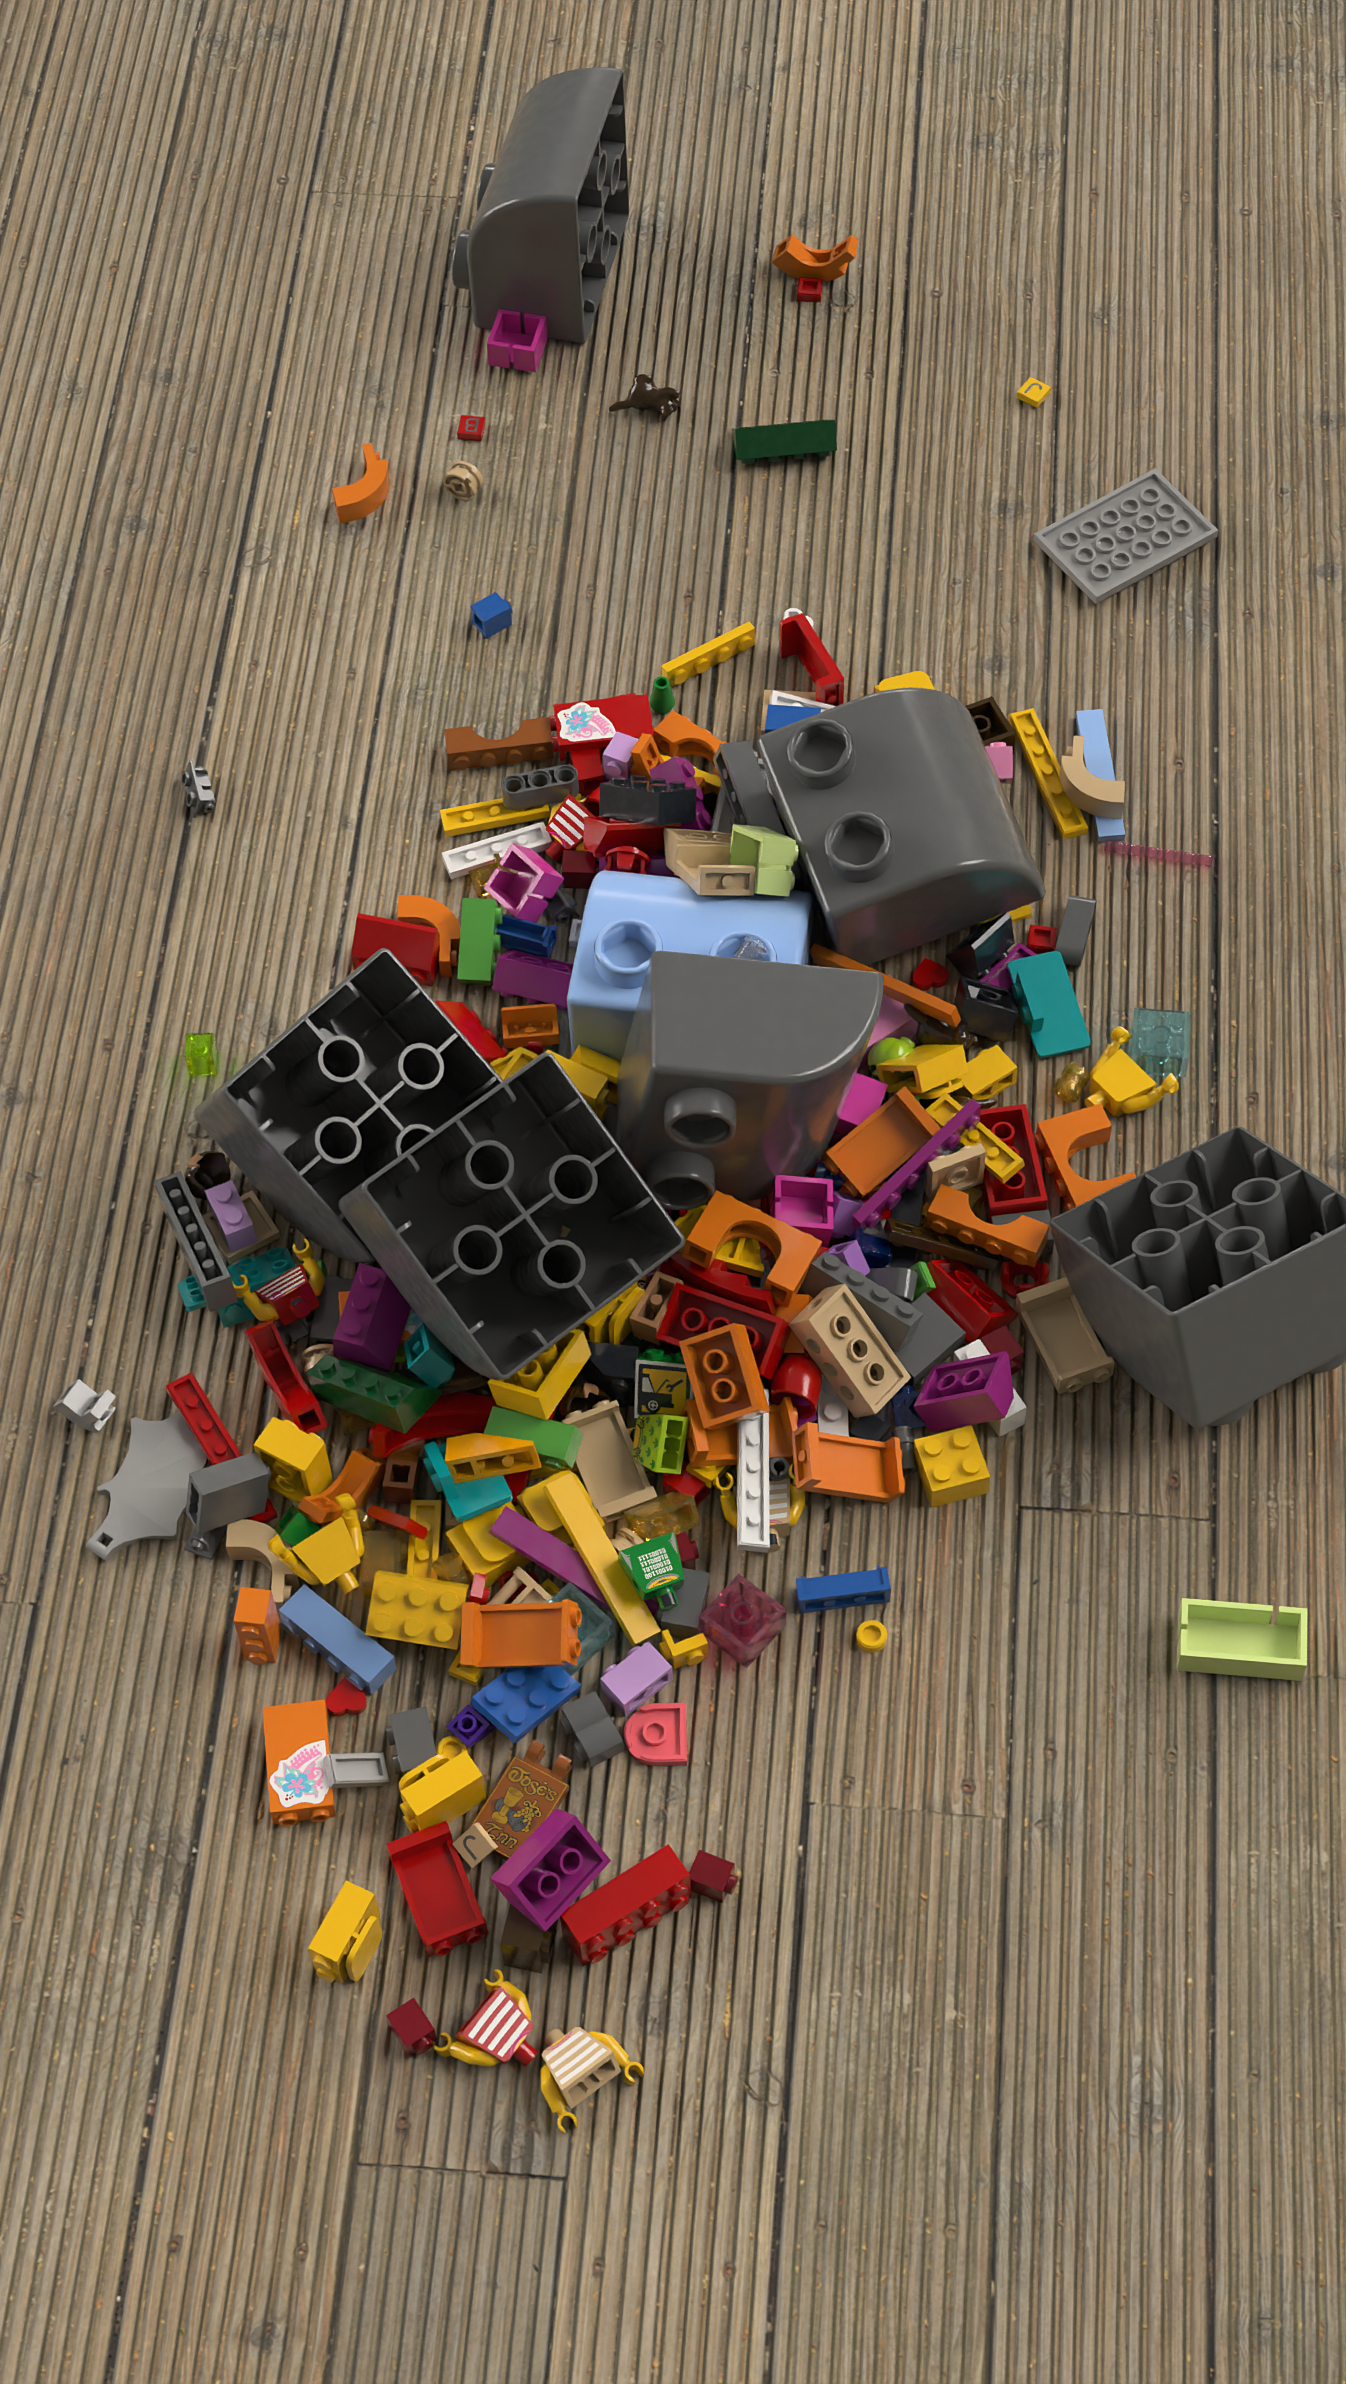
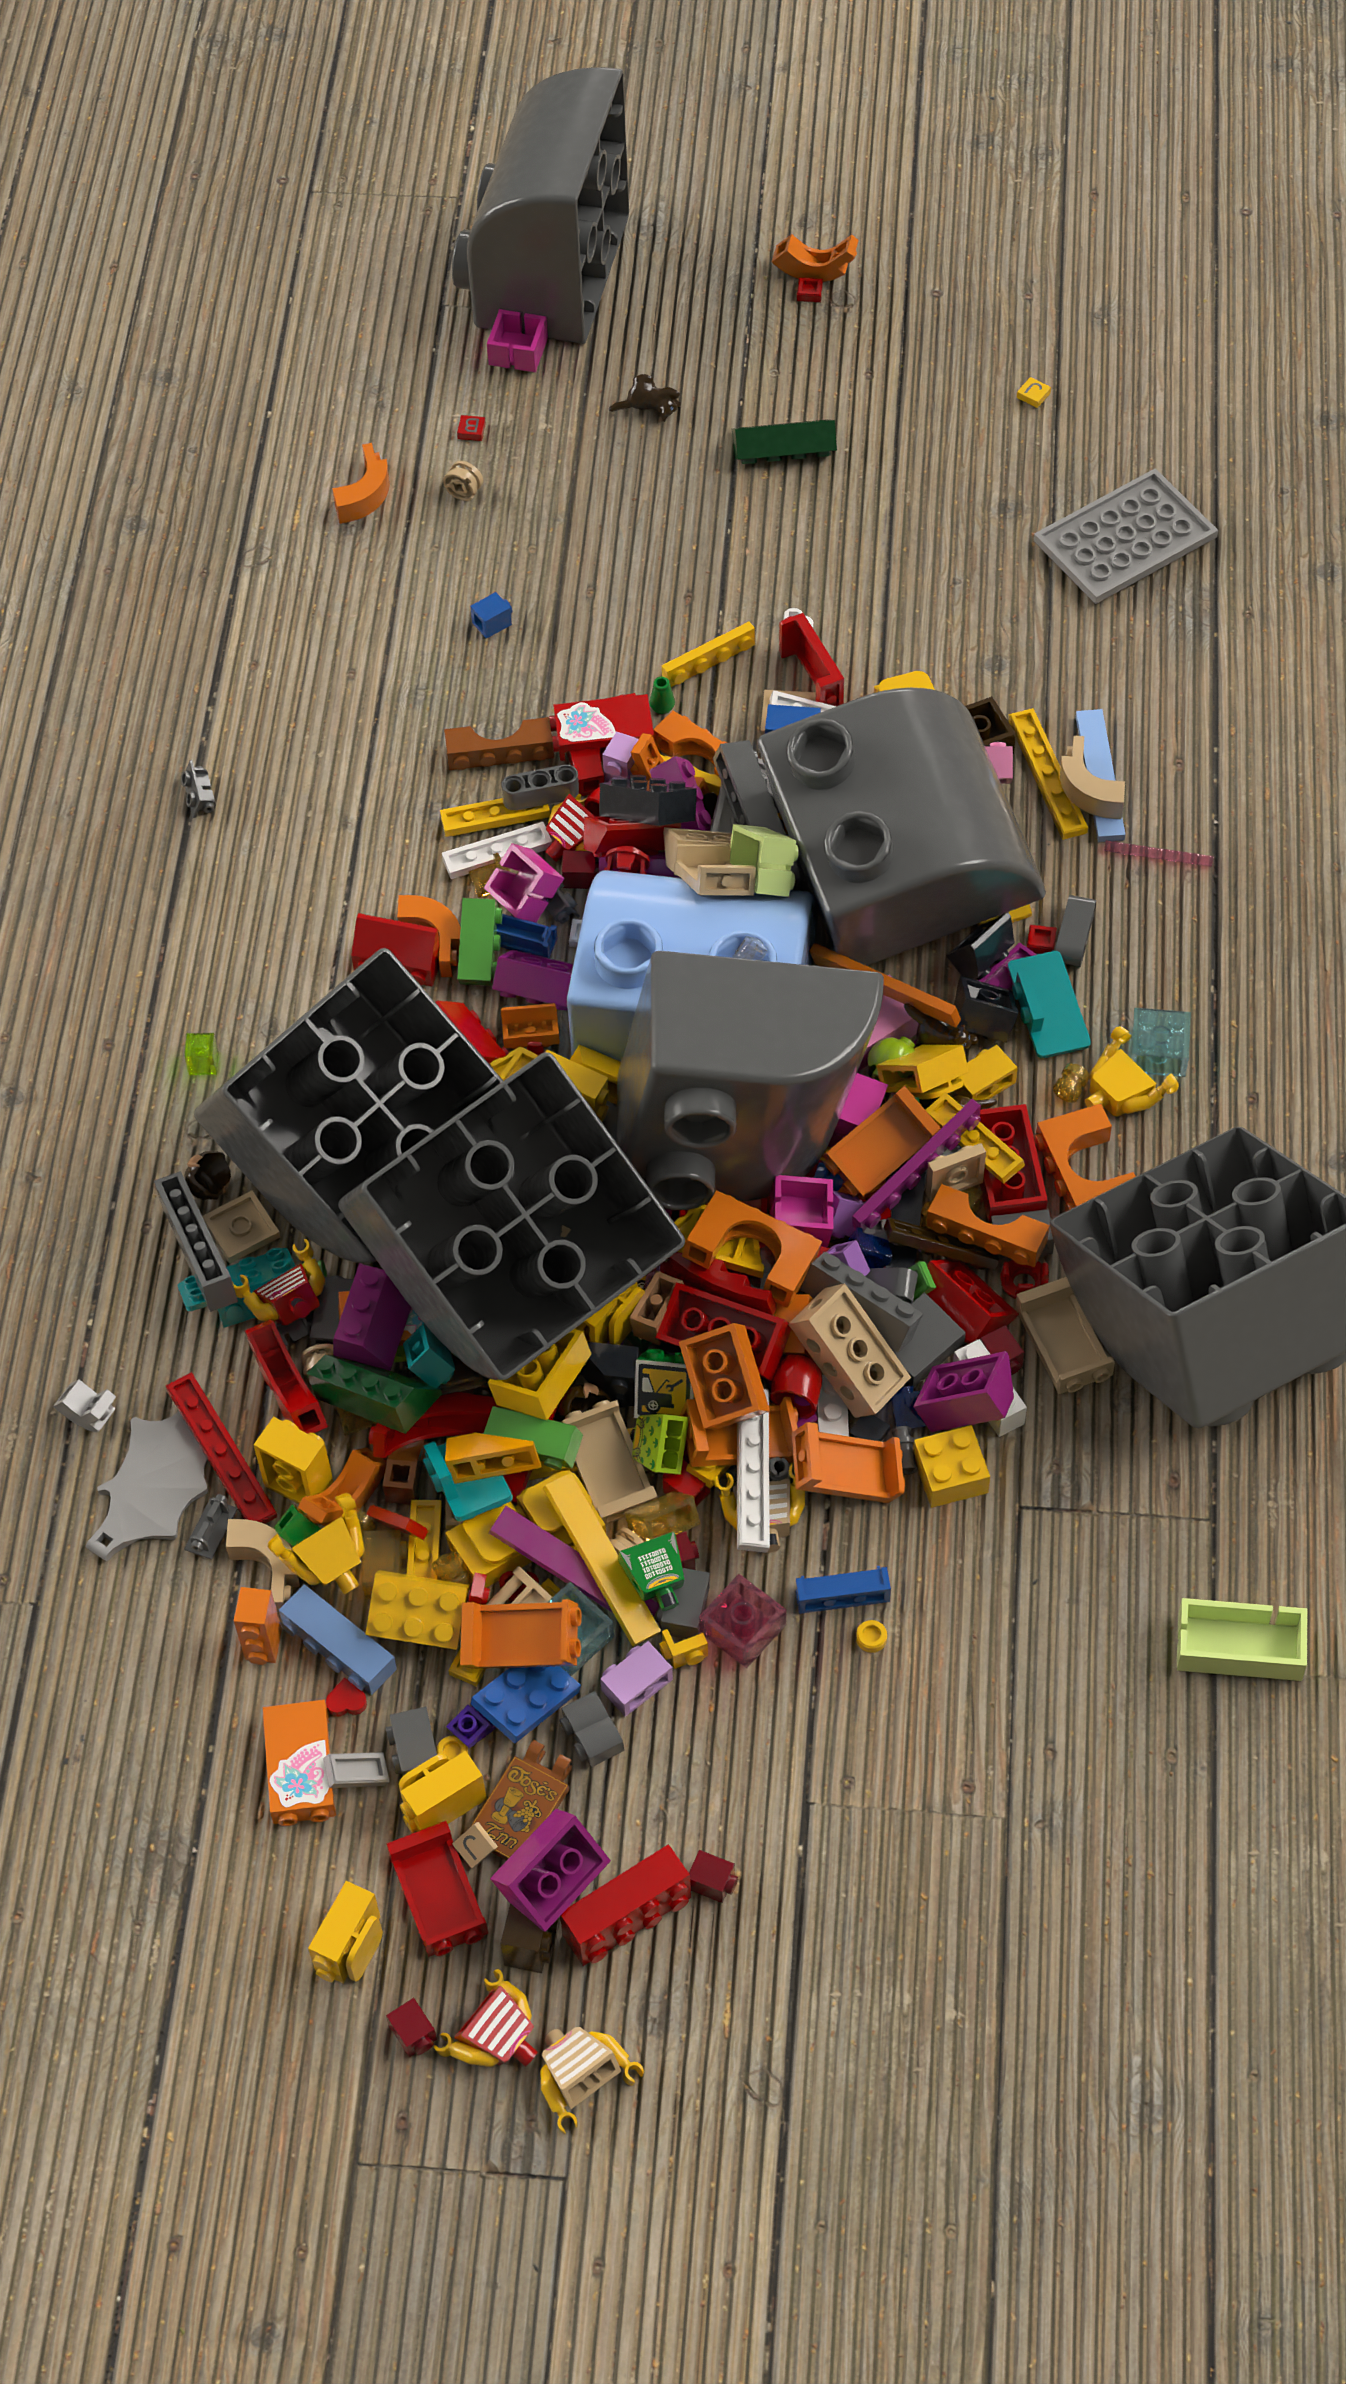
(227, 1492): dark grey brick -> none
(231, 1216): lavender brick -> none
(658, 1734): coral tile -> none
(929, 975): red tile -> none

